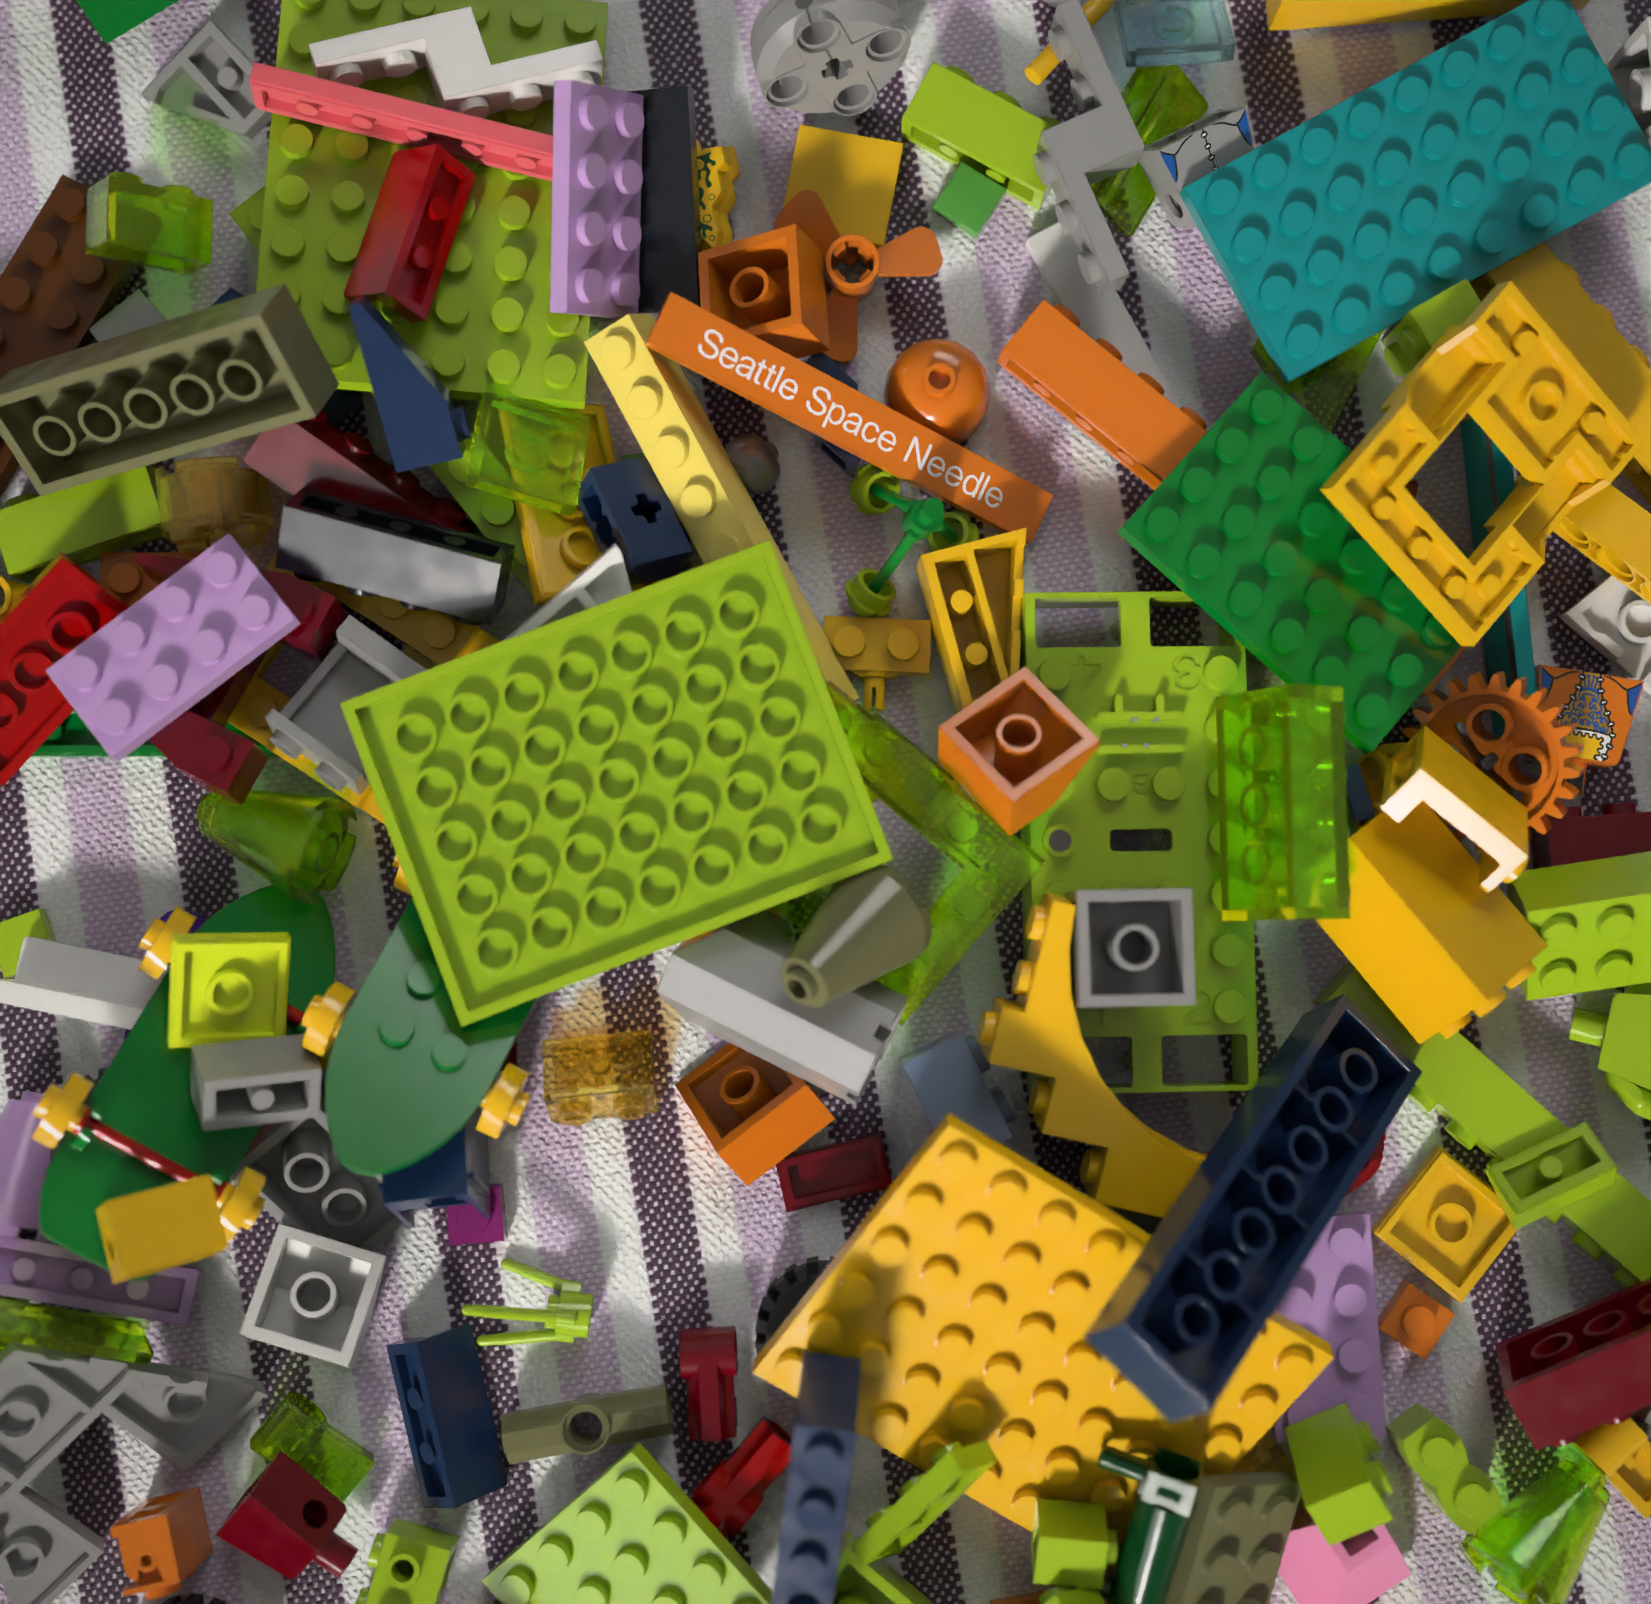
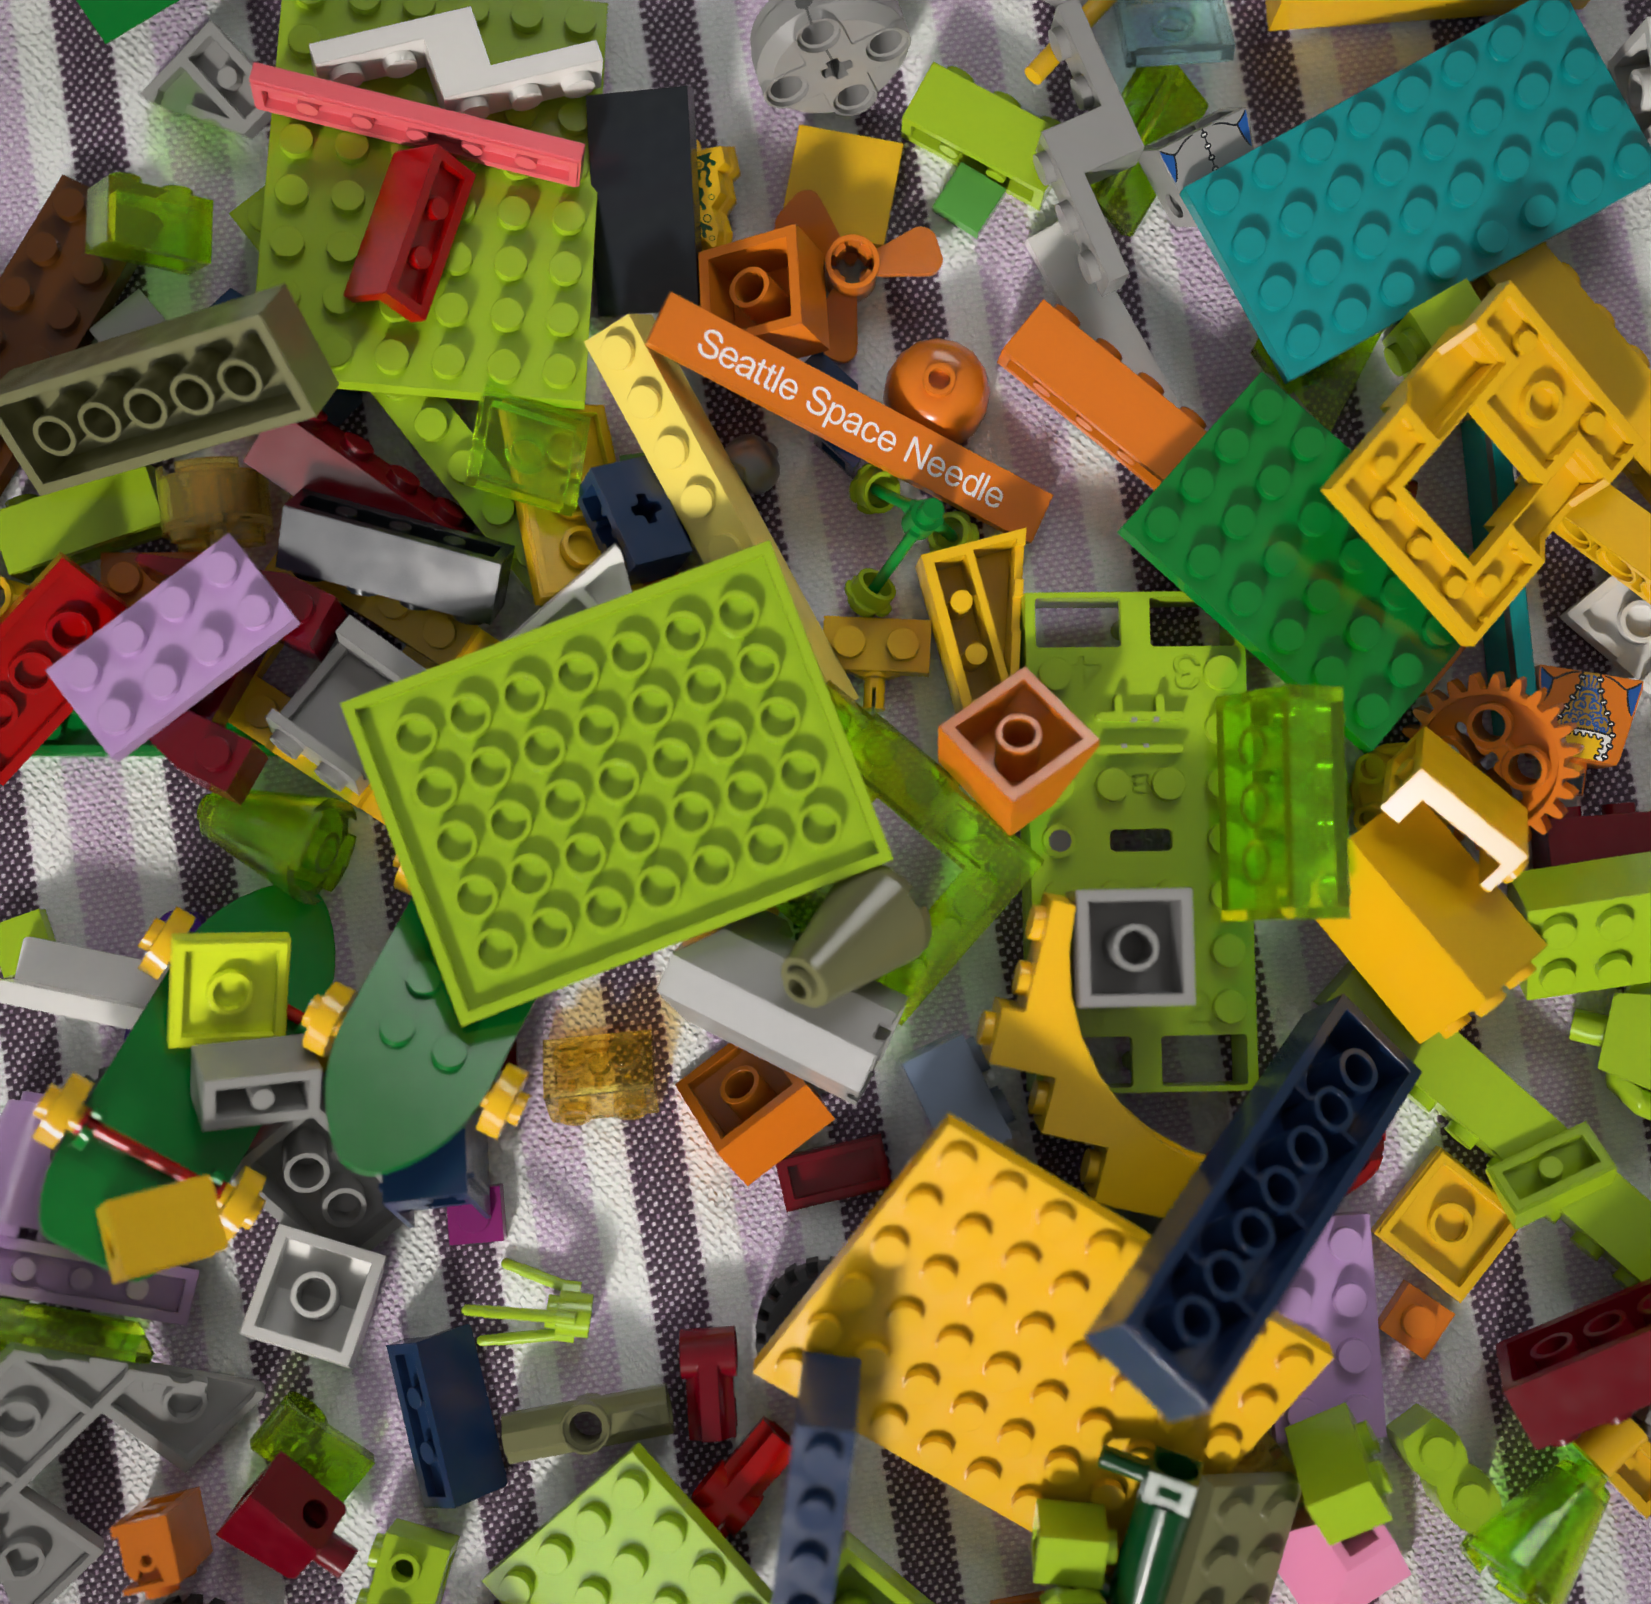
(411, 400): dark blue slope -> none
(596, 200): lavender plate -> none
(923, 1500): lime plate -> none
(1357, 795): dark blue tile -> none

